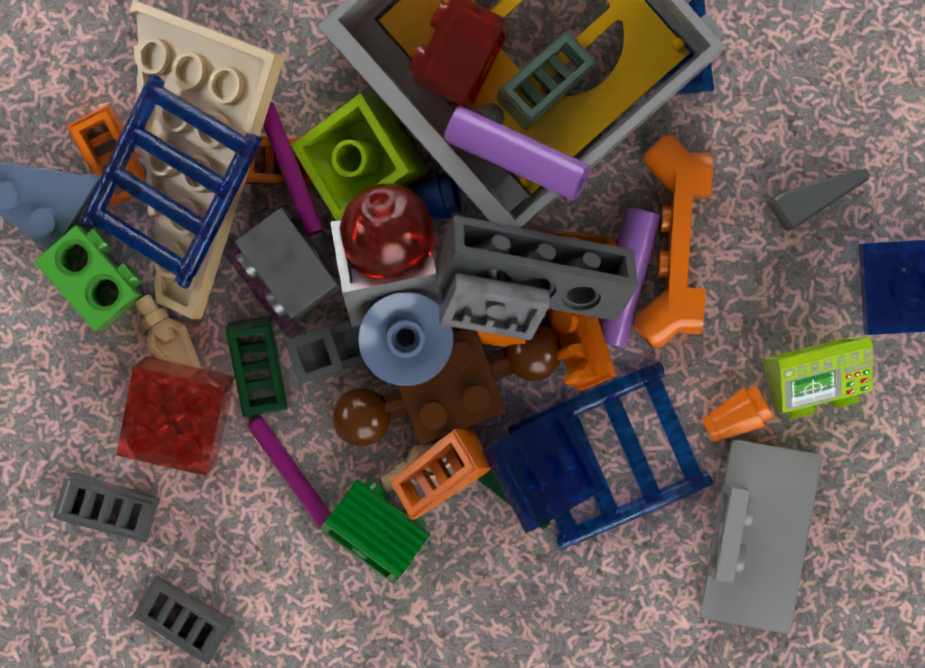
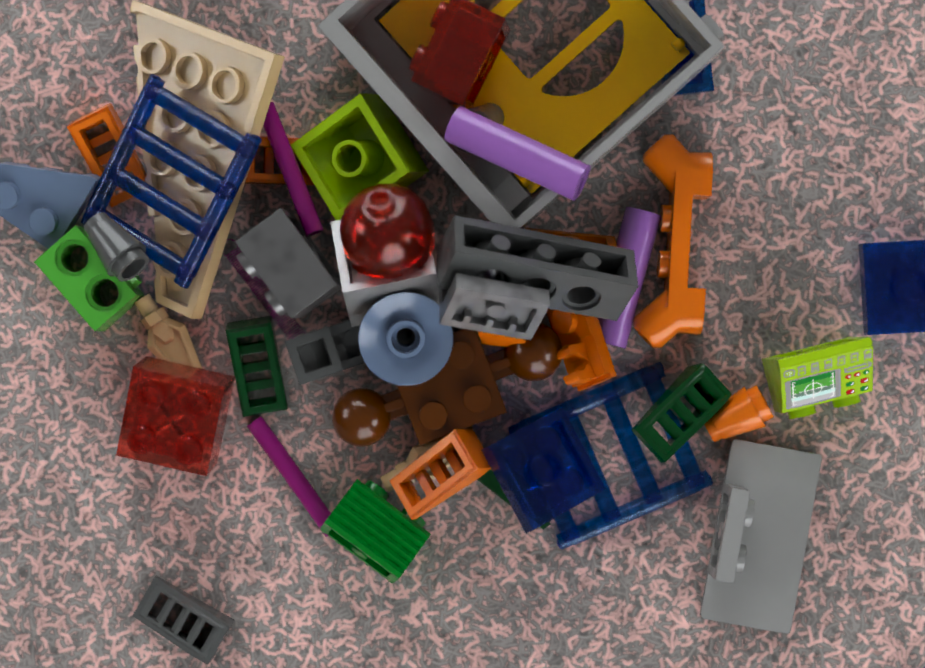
(65, 512): dark grey slope -> none
(117, 248): none -> dark grey cone
(439, 195): blue cone -> none
(518, 108): sand green slope -> none
(702, 391): none -> dark green slope
(801, 204): dark grey slope -> none

